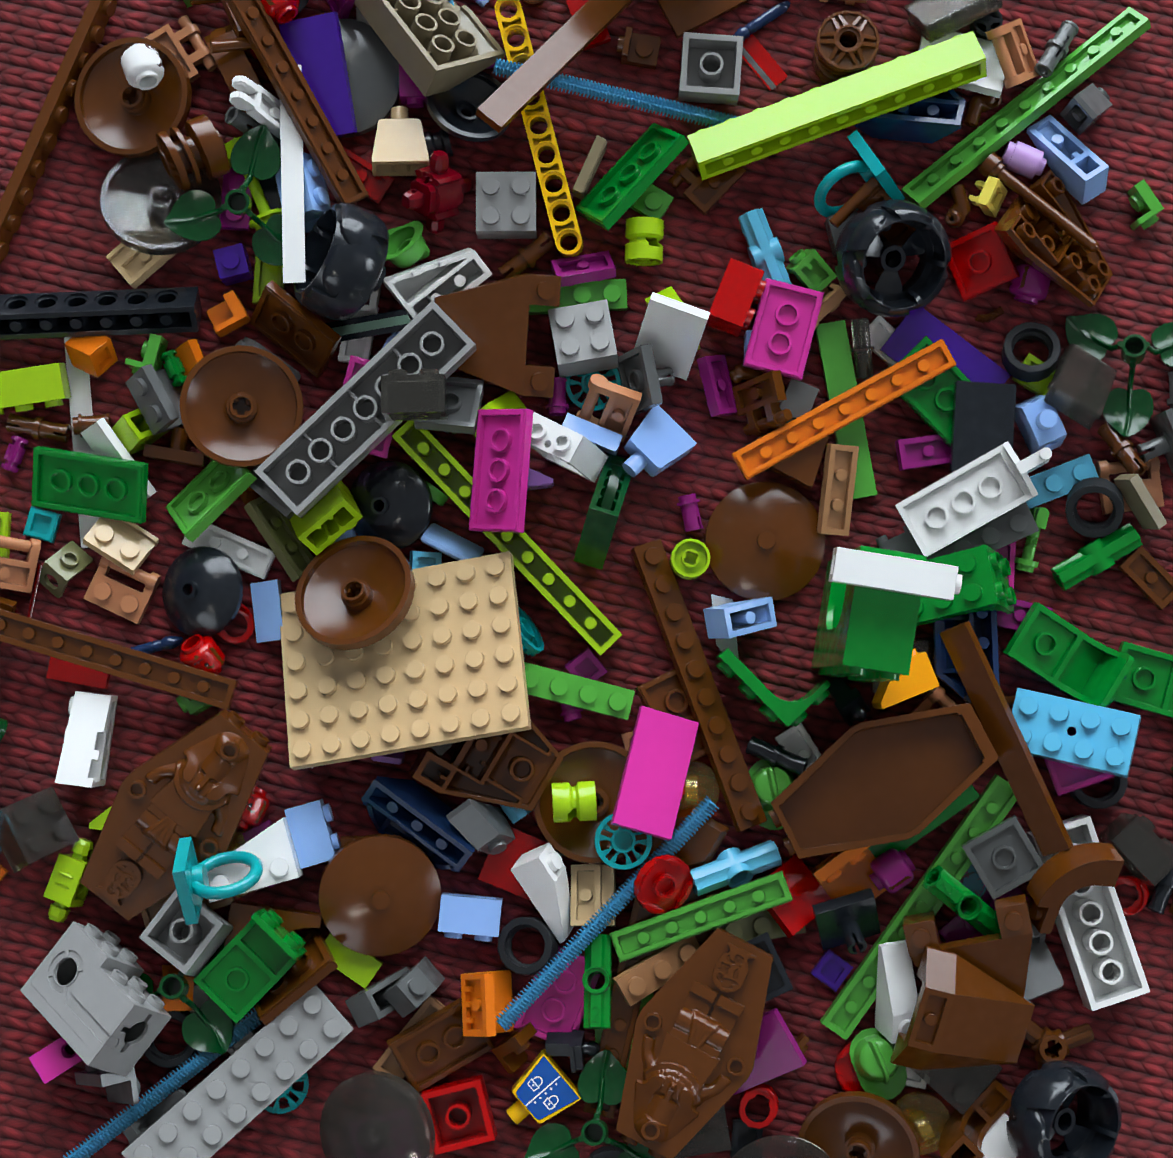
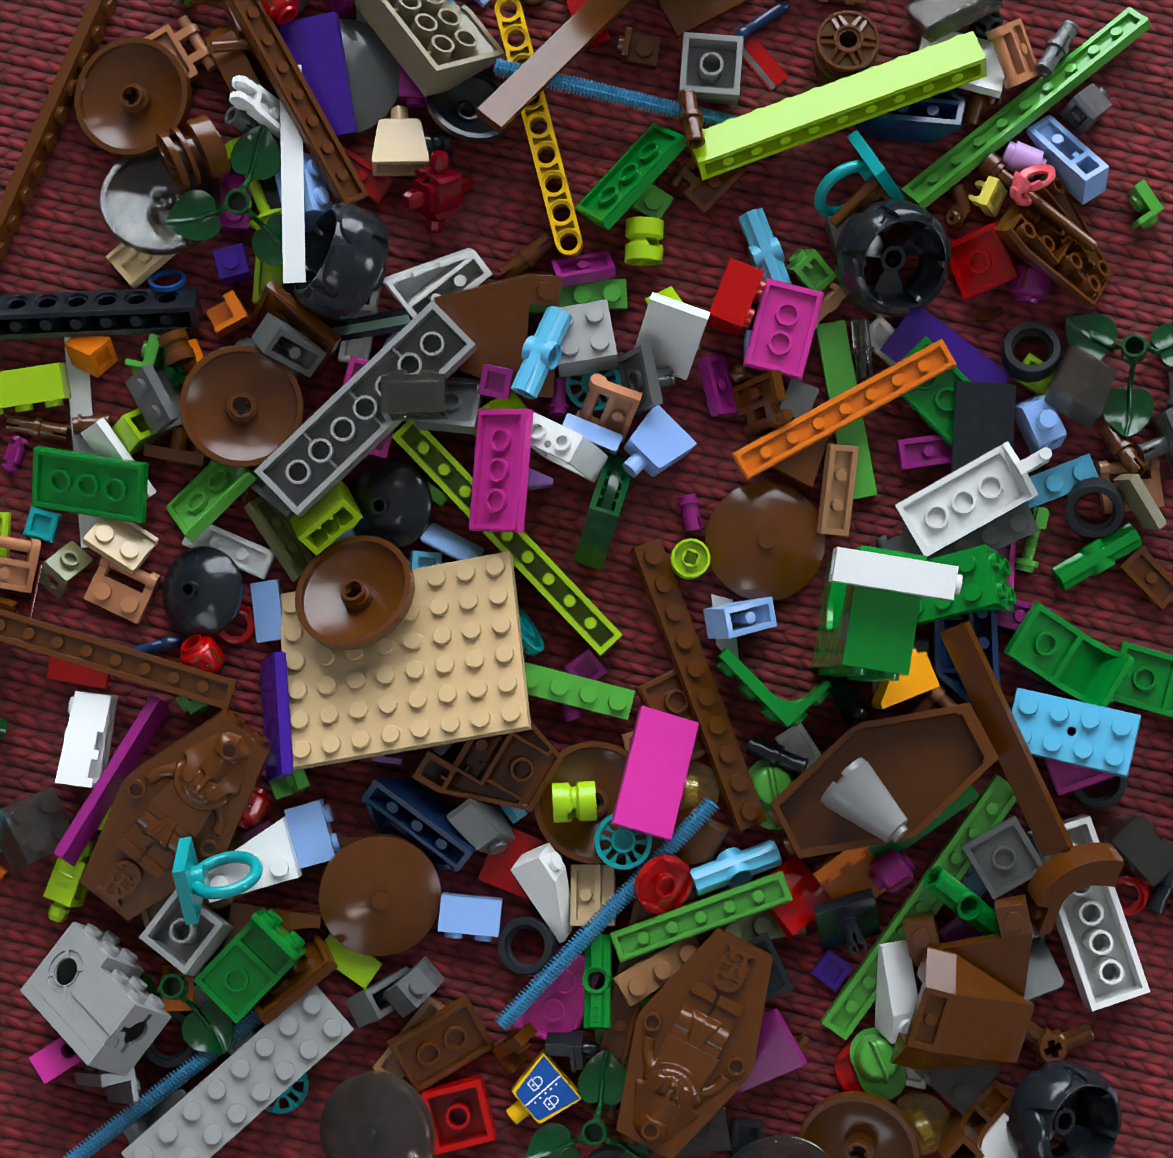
(108, 784): none -> magenta tile
(142, 66): white head -> none
(176, 348): none -> reddish brown wheel
(181, 283): none -> blue piece
(276, 716): none -> dark purple tile
(288, 345): none -> dark grey slope
(289, 785): none -> bright green bracket
(407, 245): bright green piece -> none
(483, 999): orange bracket -> none
(496, 381): none -> magenta plate
(506, 205): light grey brick -> none
(541, 352): none -> medium azure piece
(590, 167): dark tan tile -> none
(691, 118): none -> reddish brown pin
(769, 1093): red piece -> none
(866, 802): none -> light grey cone
(1023, 185): none -> coral piece

